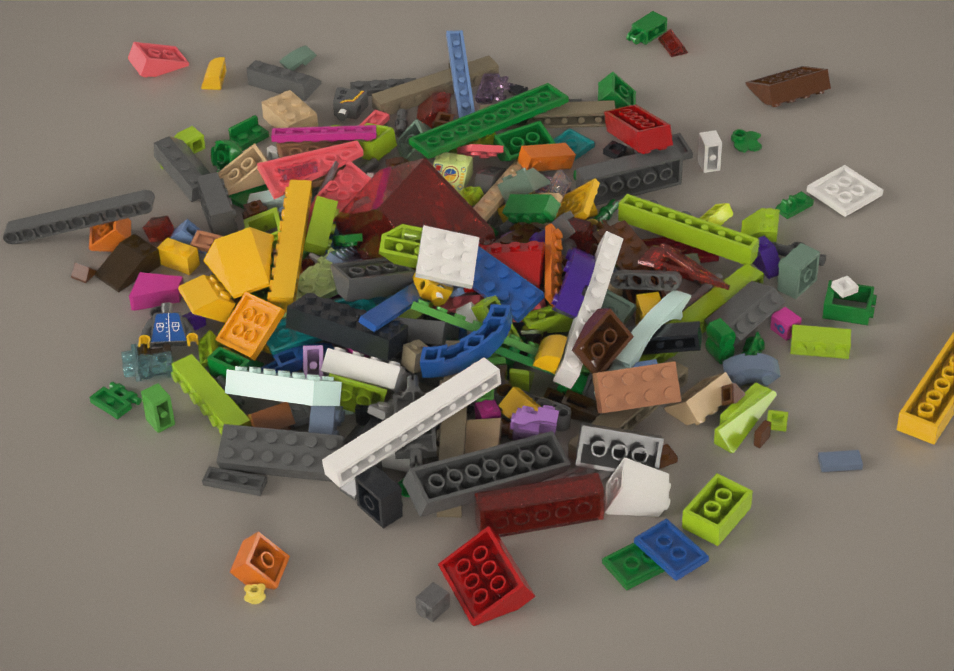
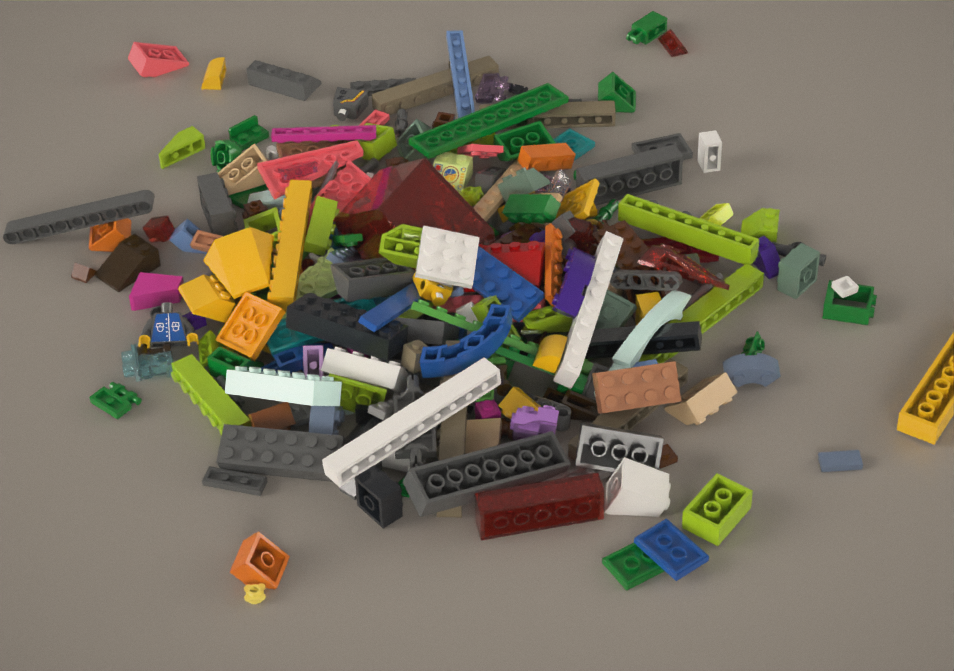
(158, 407): bright green brick -> none
(178, 256): yellow brick -> none
(180, 164): dark grey slope -> none
(288, 111): tan brick -> none
(297, 57): sand green slope -> none
(432, 602): flat silver brick -> none
(436, 103): clear red slope -> none
(486, 578): red slope -> none
(521, 379): lime slope -> none
(601, 340): reddish brown slope -> none
(614, 150): black plate -> none
(638, 128): red brick -> none
(720, 340): green brick -> none
(731, 394): reddish brown slope -> none
(742, 416): lime wedge -> none
(746, 140): green plate -> none
(748, 308): dark grey slope -> none
(762, 433): reddish brown tile -> none
(779, 420): lime plate -> none
(782, 322): dark pink brick -> none
(790, 85): reddish brown slope -> none
(794, 205): green plate -> none
(820, 341): lime brick -> none
(844, 190): white plate -> none

